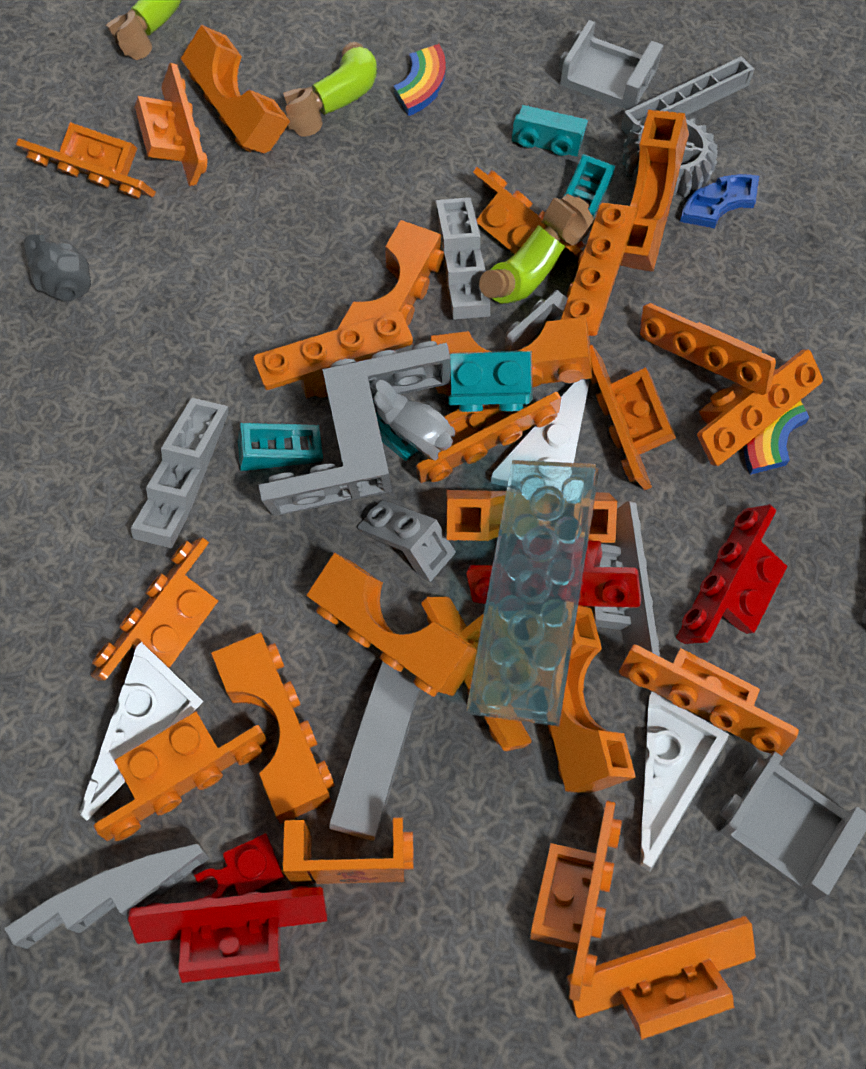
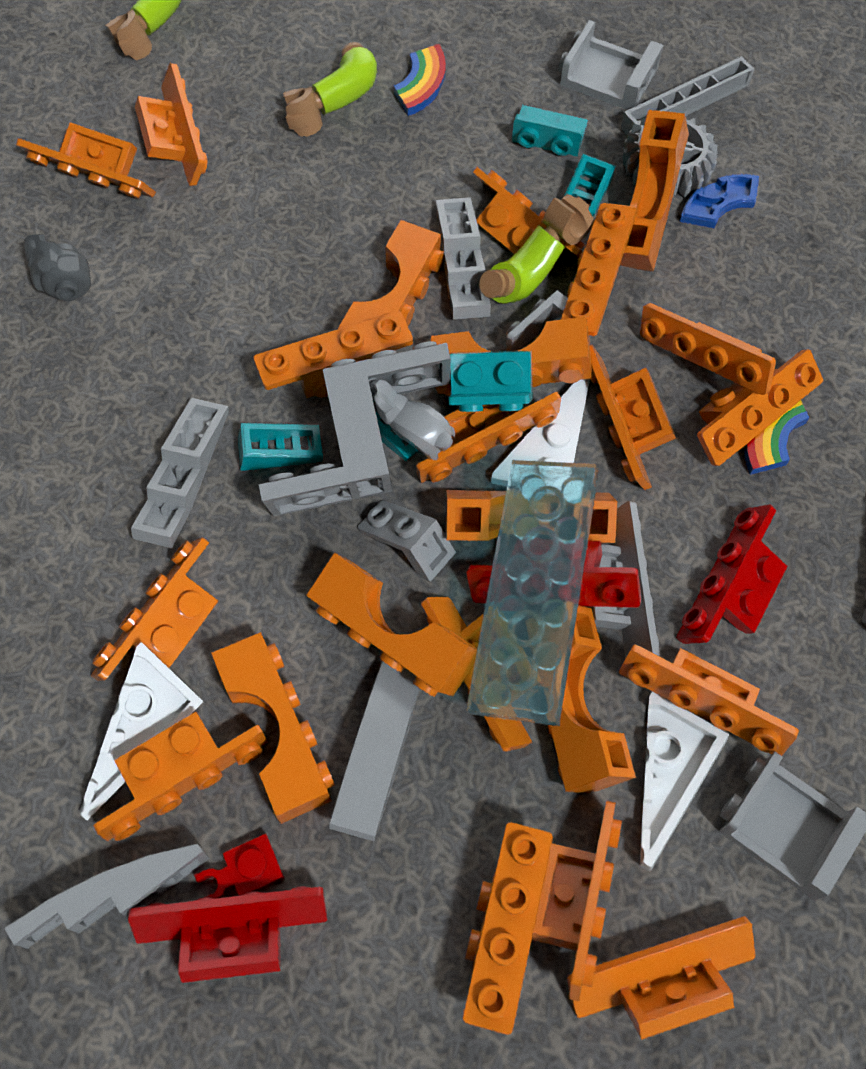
(250, 116): orange arch -> none
(303, 870): orange panel -> none
(507, 928): none -> orange bracket

